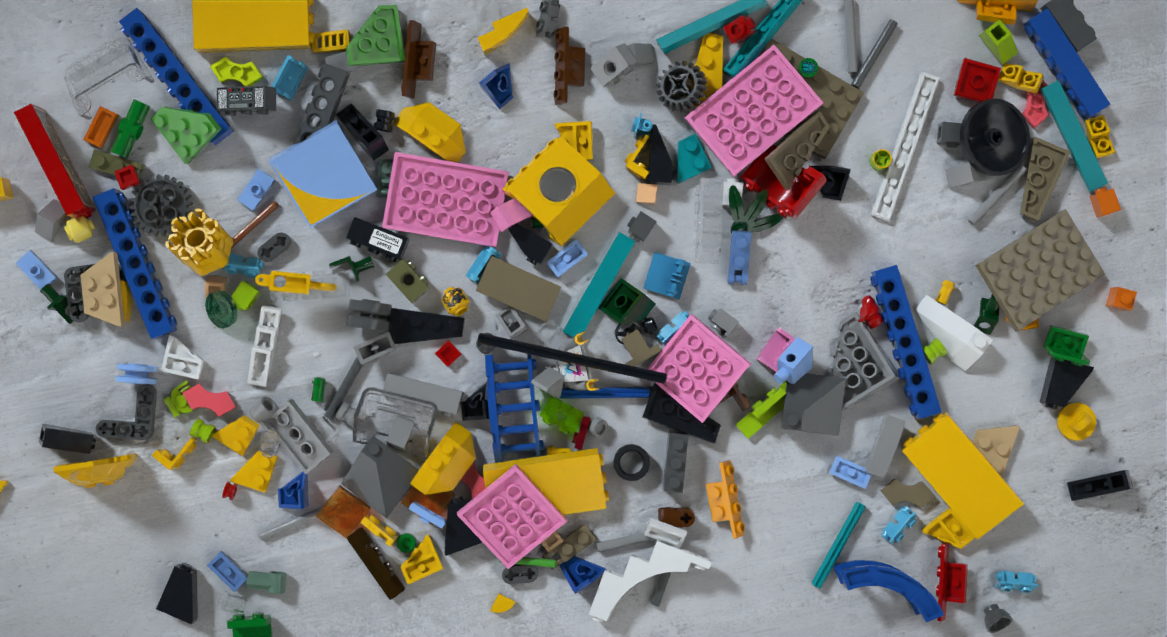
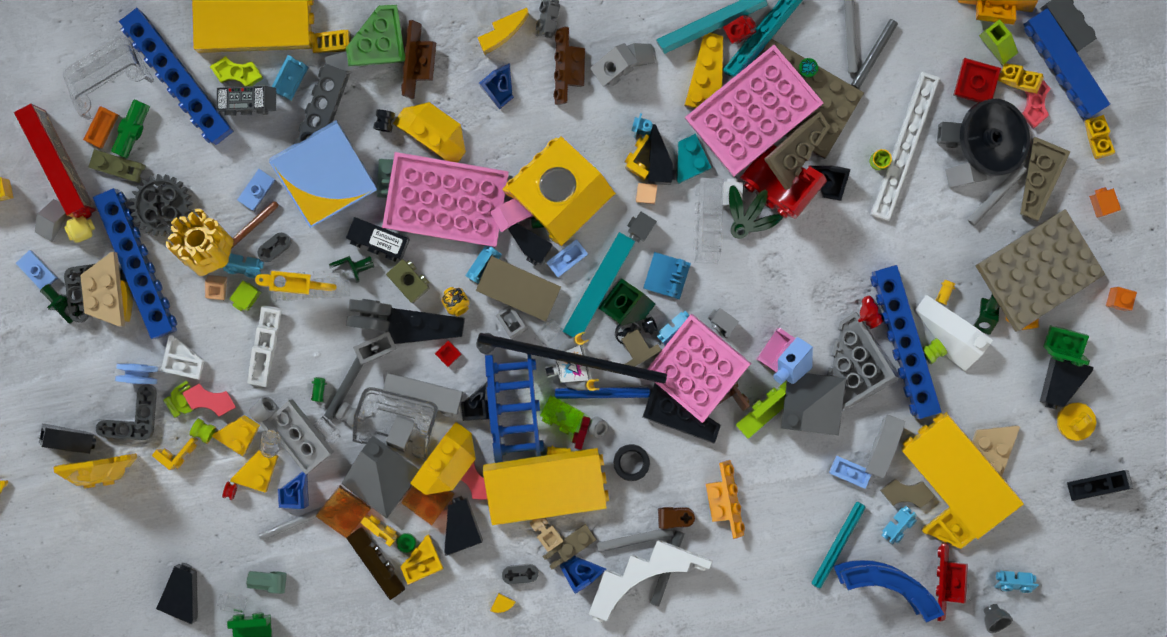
(127, 177): red tile -> none
(186, 130): bright green plate -> none
(220, 309): clear green tile -> none
(228, 571): medium blue plate -> none
(363, 132): black slope -> none
(427, 515): light blue plate -> none
(512, 516): bright pink plate -> none
(537, 562): bright green bar -> none
(550, 382): light grey slope -> none
(579, 136): yellow wing -> none
(665, 533): white tile -> none
(675, 462): dark grey brick -> none
(692, 74): dark grey gear -> none
(739, 256): medium blue plate -> none
(1073, 136): teal tile -> none

